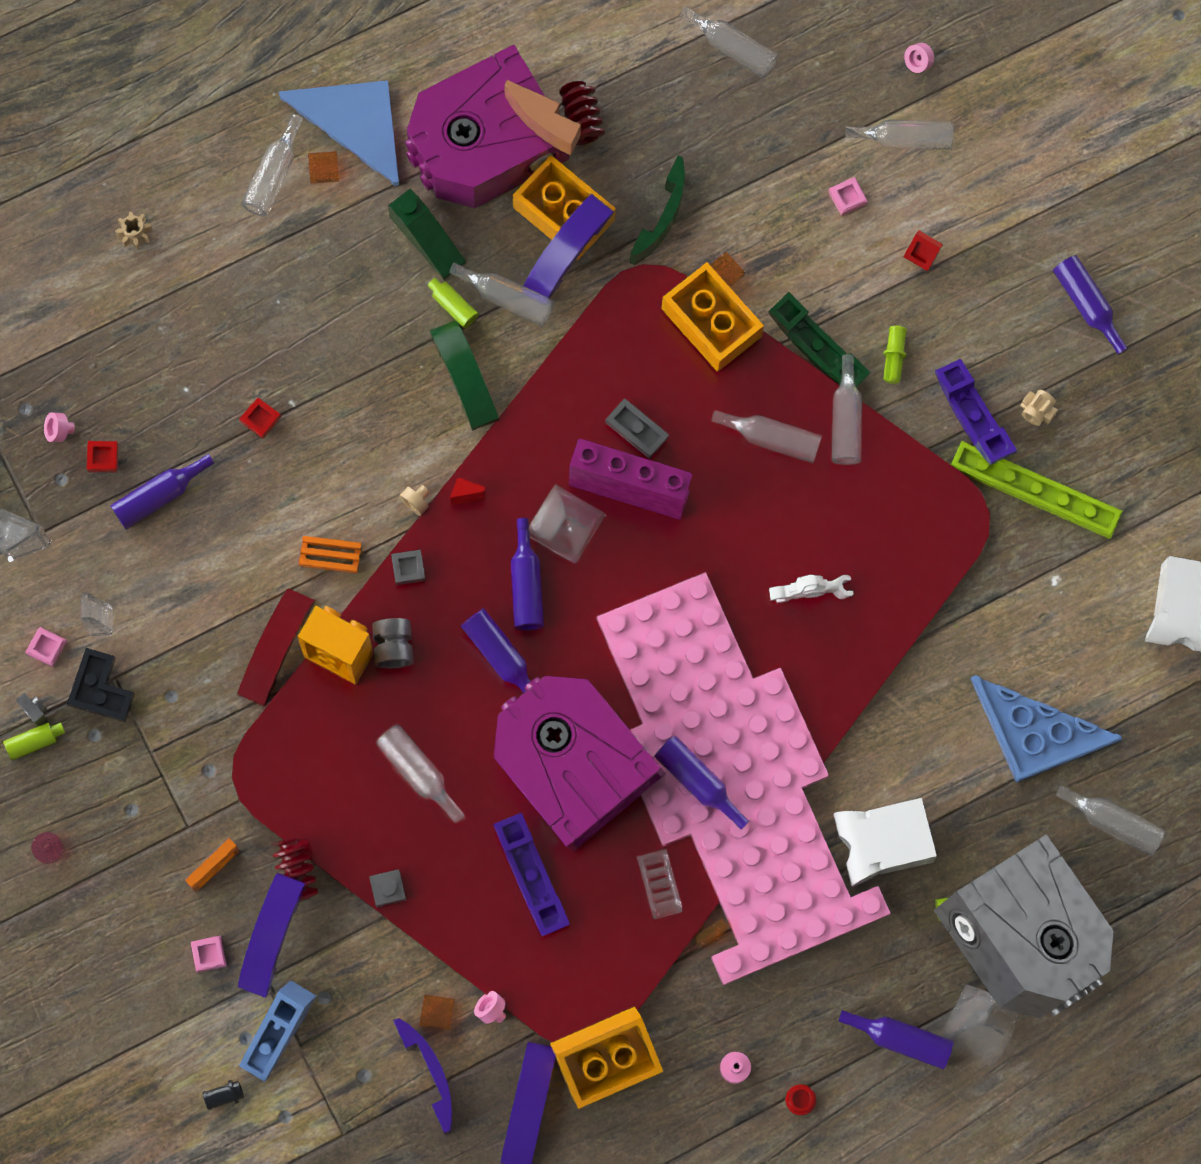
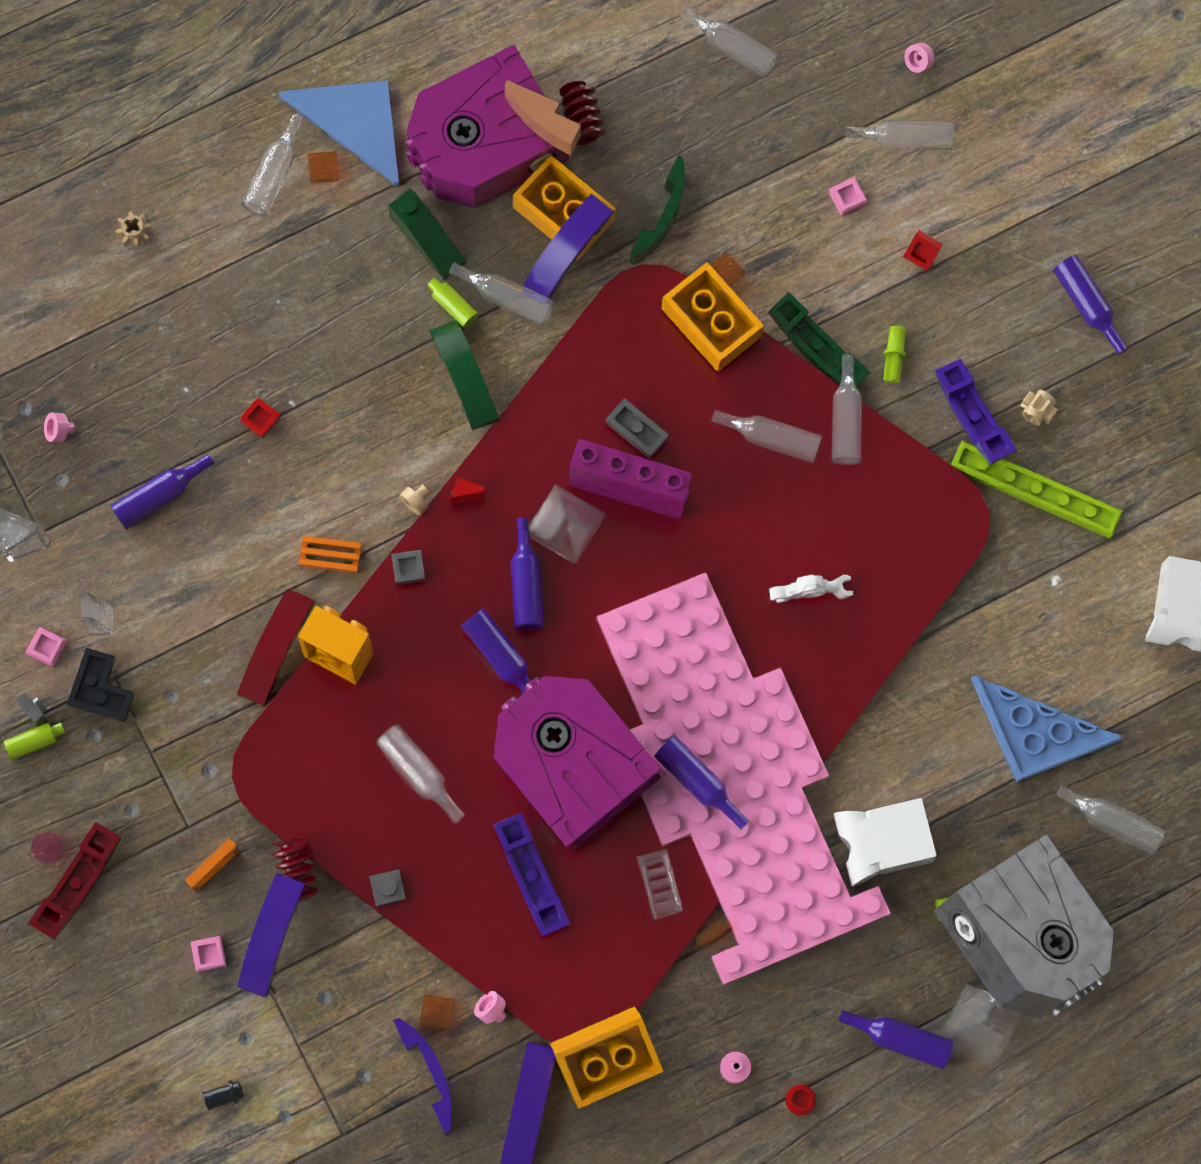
(76, 882): none -> dark red slope
(102, 456): red plate -> none
(277, 1029): medium blue slope -> none
(393, 644): flat silver wheel -> none

